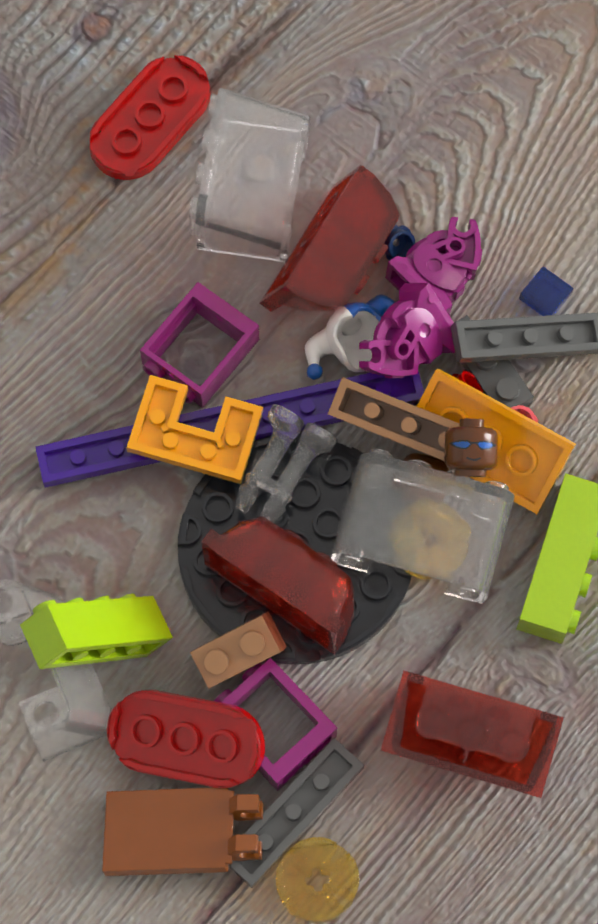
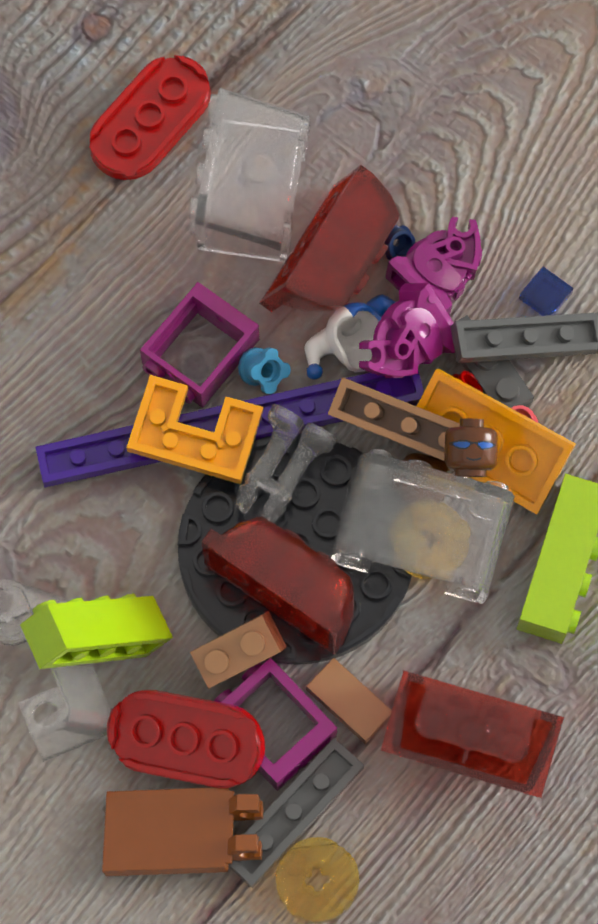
(263, 368): none -> dark azure brick
(349, 700): none -> medium nougat tile

